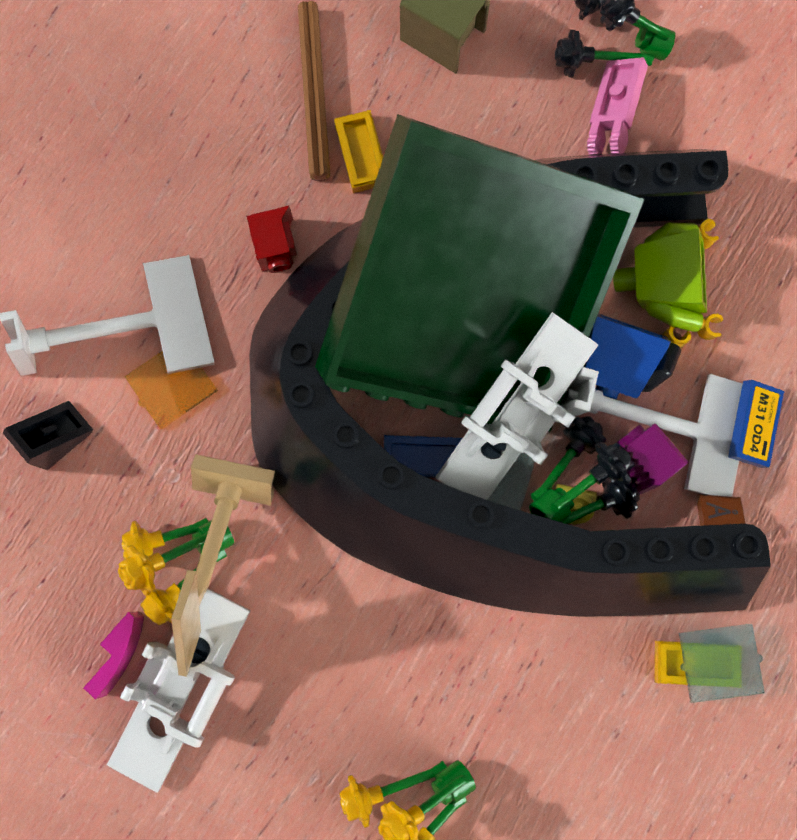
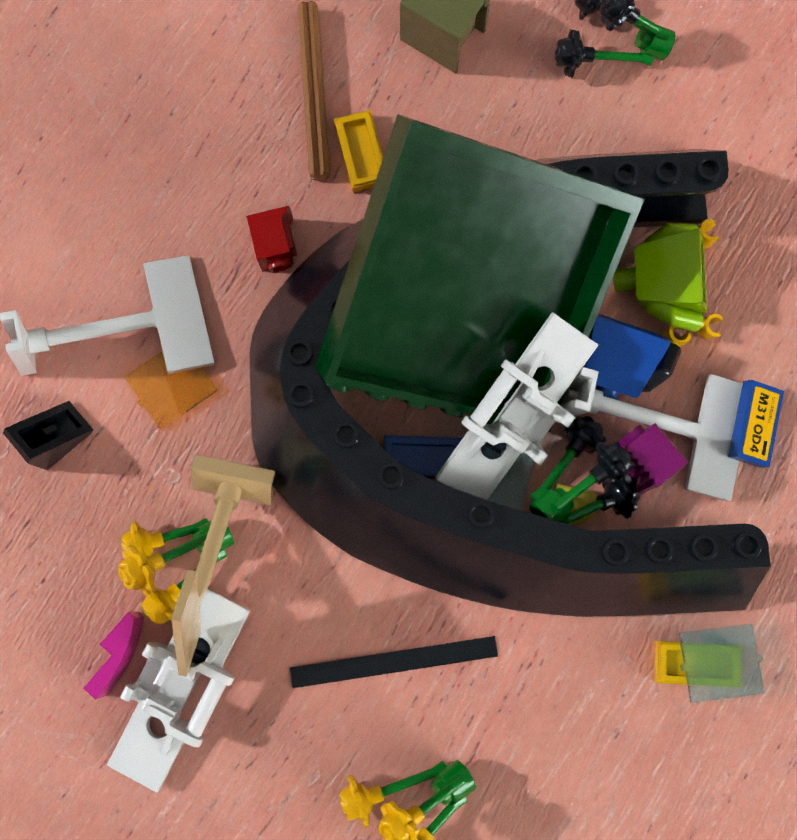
(393, 662): none -> black sticker
(616, 104): bright pink hinge -> none
(720, 510): dark orange tile -> none

